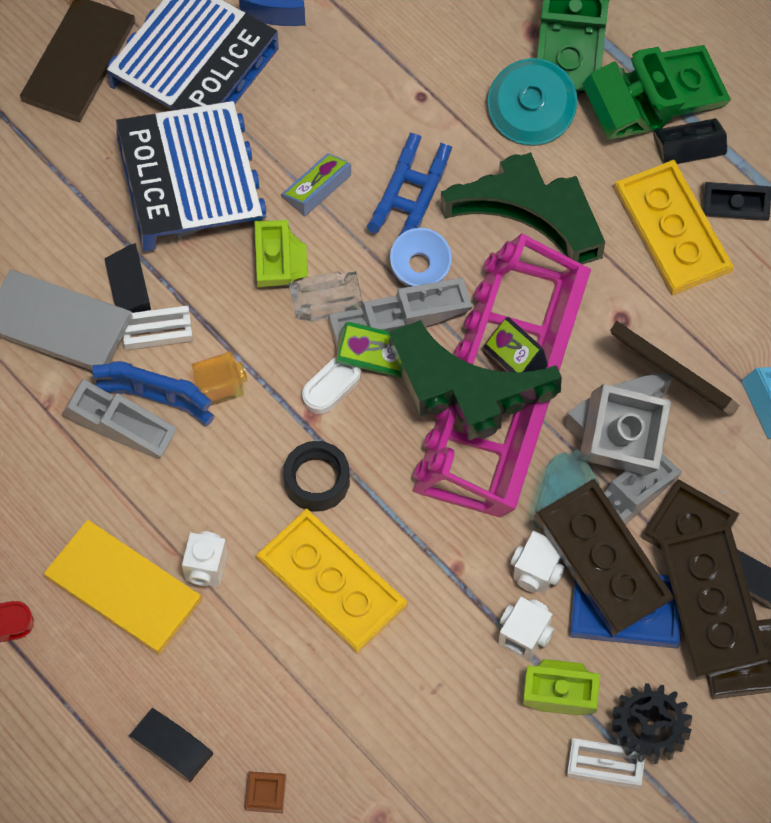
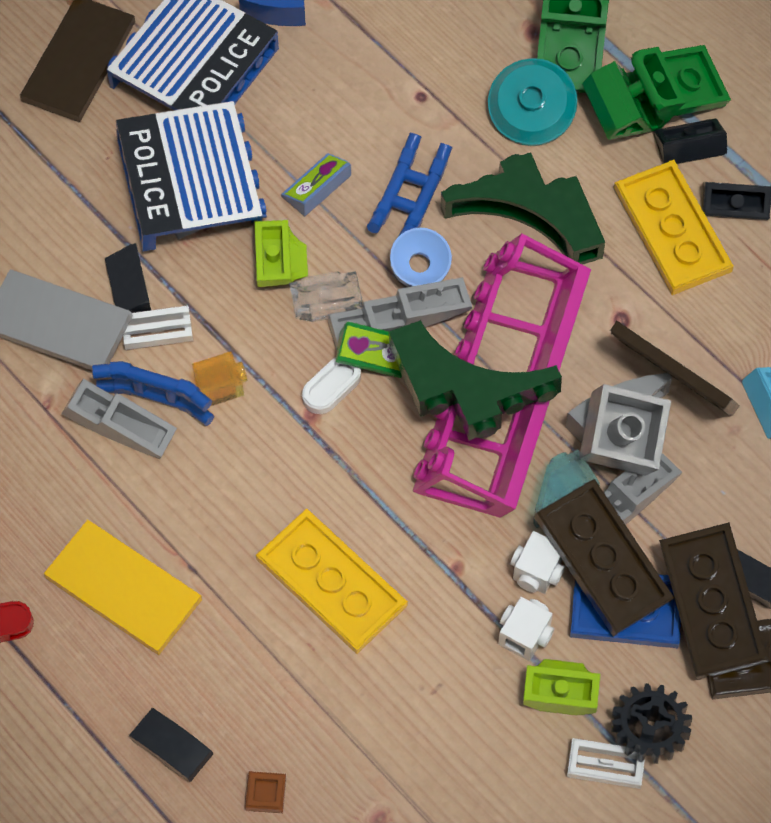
(205, 559): white brick -> none
(316, 451): black tyre -> none
(515, 348): slope -> none
(686, 511): dark brown tile -> none

